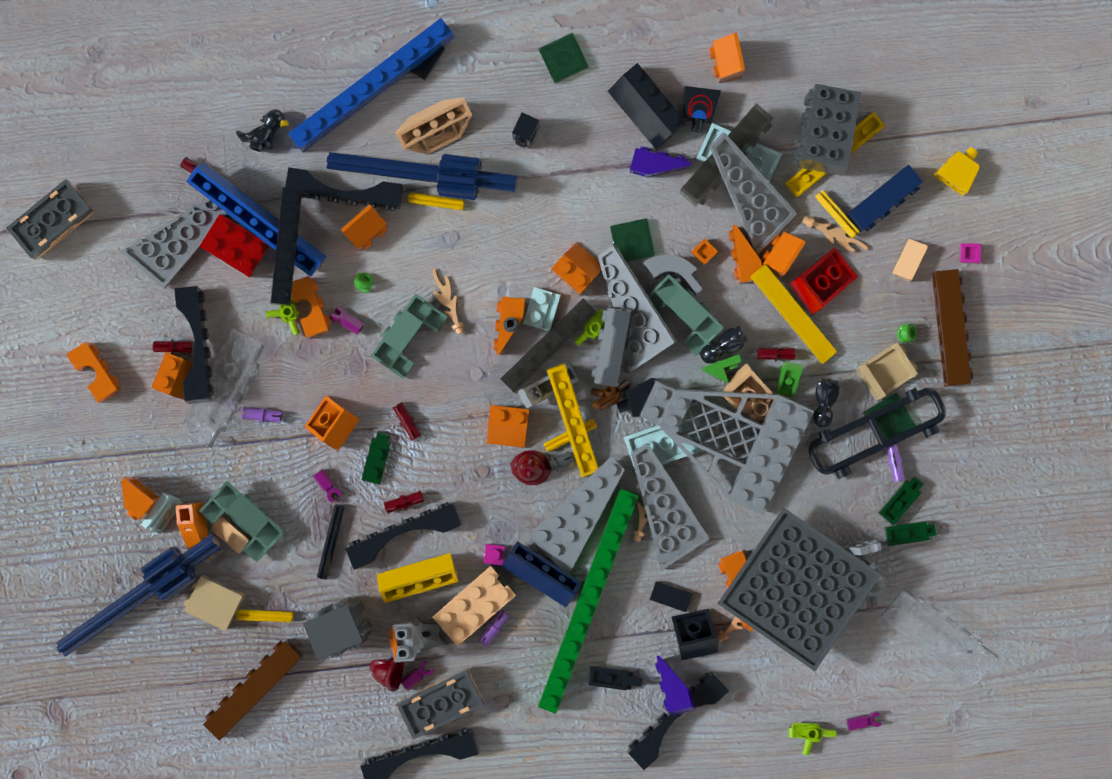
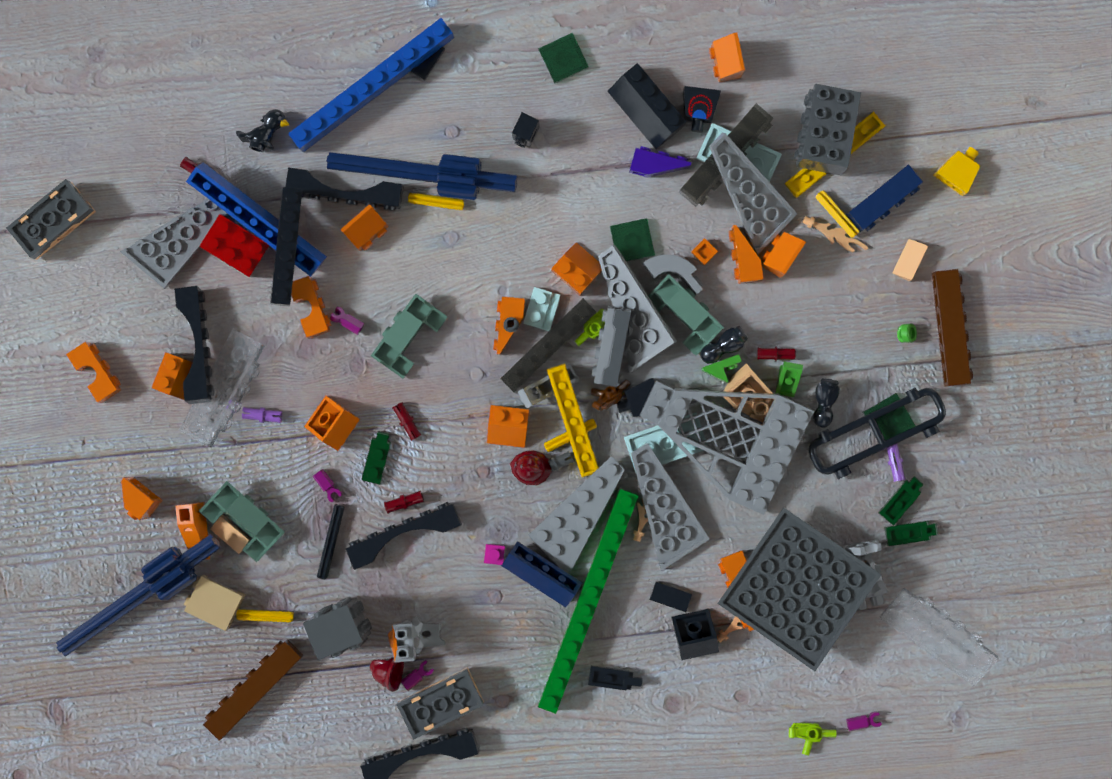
(161, 513): light aqua plate -> none
(172, 346): dark red axle -> none
(288, 315): lime piece -> none
(363, 282): bright green tile -> none
(416, 575): yellow brick -> none
(435, 126): light nougat wedge -> none
(445, 300): light nougat piece -> none
(474, 605): light nougat piece -> none
(493, 627): medium lavender pin -> none
(646, 749): black arch -> none
(678, 695): dark purple slope -> none
(793, 314): yellow tile -> none
(823, 281): red slope -> none
(887, 370): tan panel -> none
(970, 253): dark pink plate -> none

